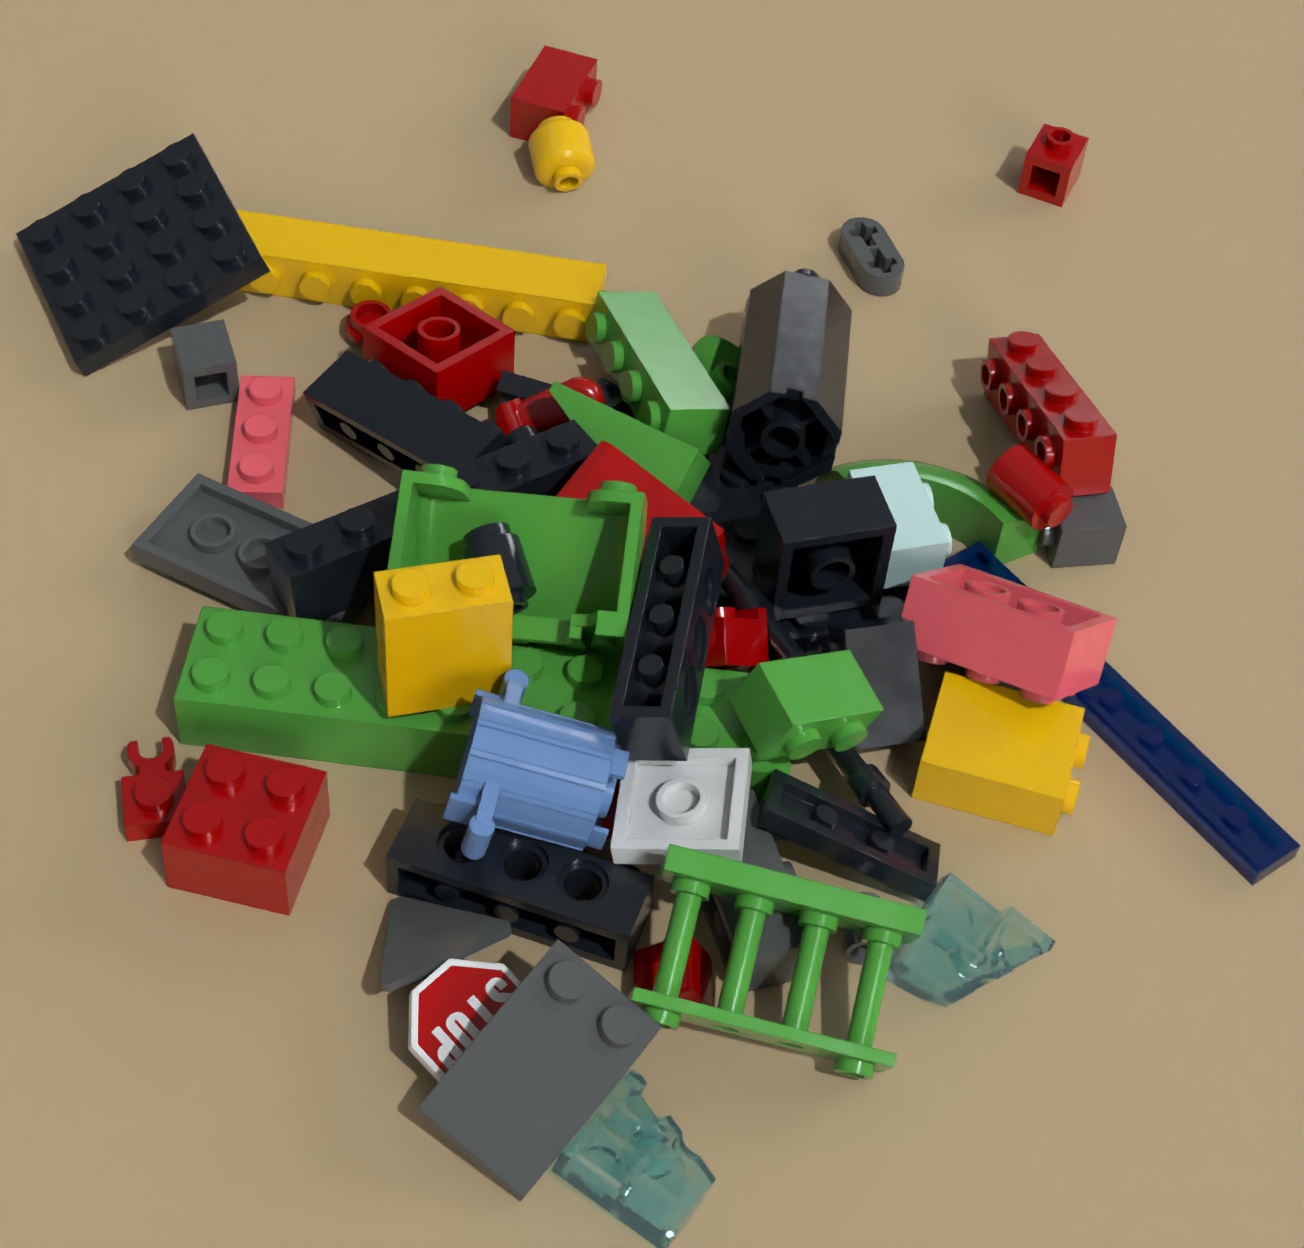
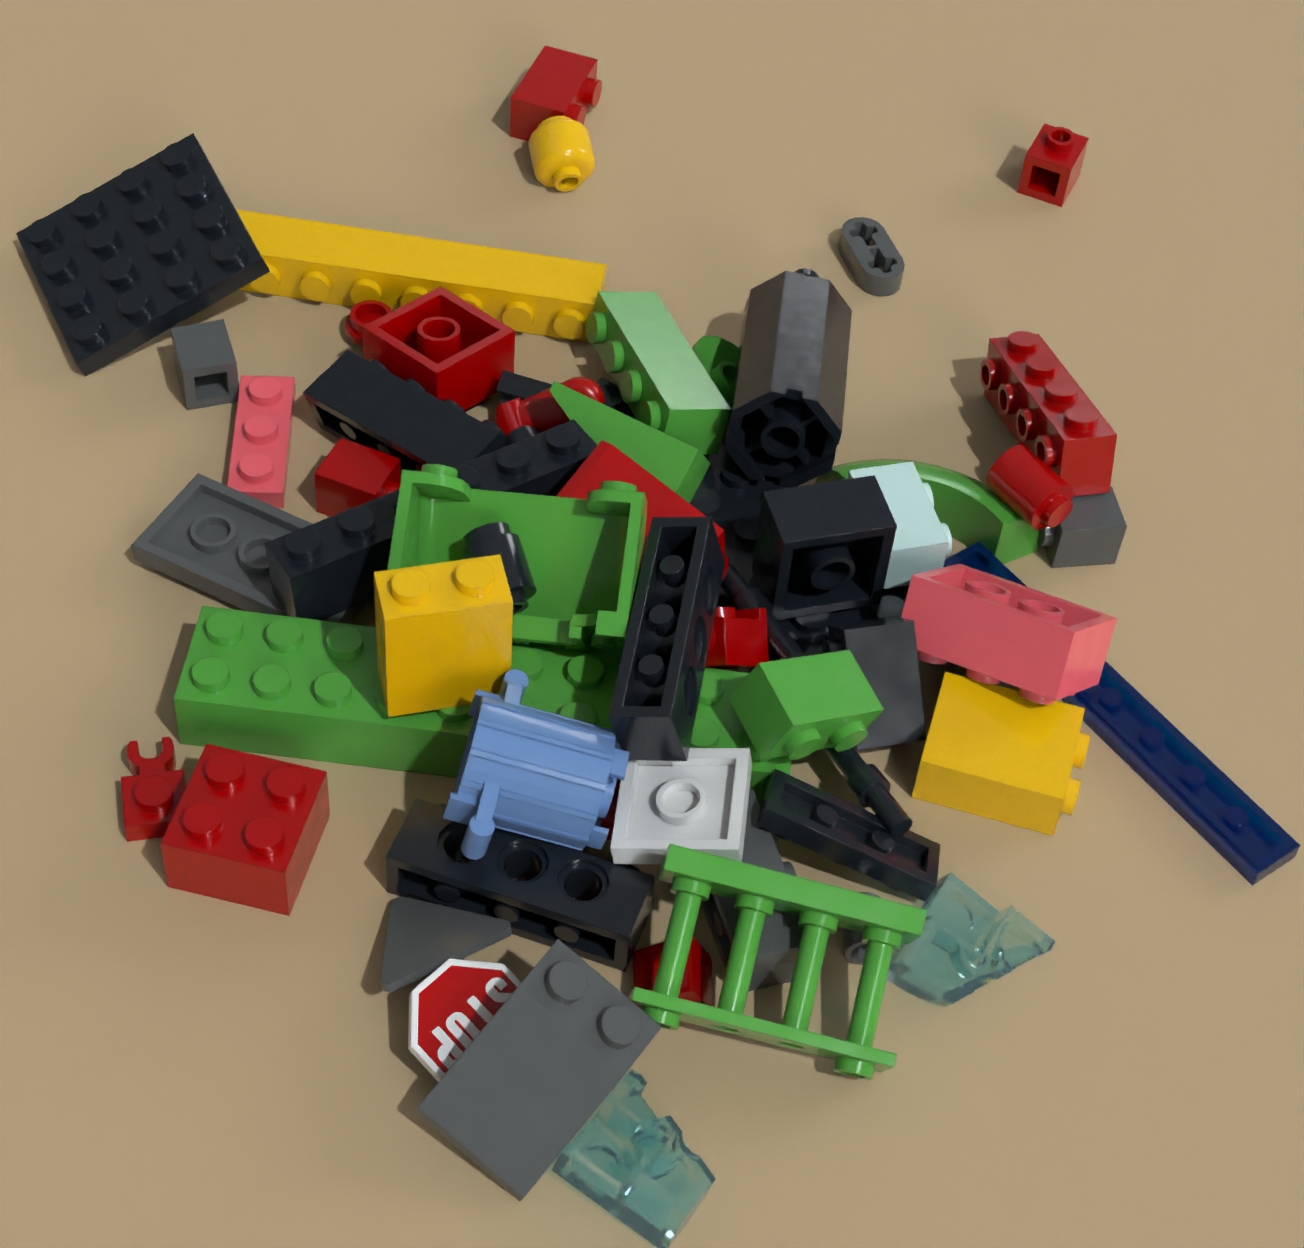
(353, 477): none -> red brick

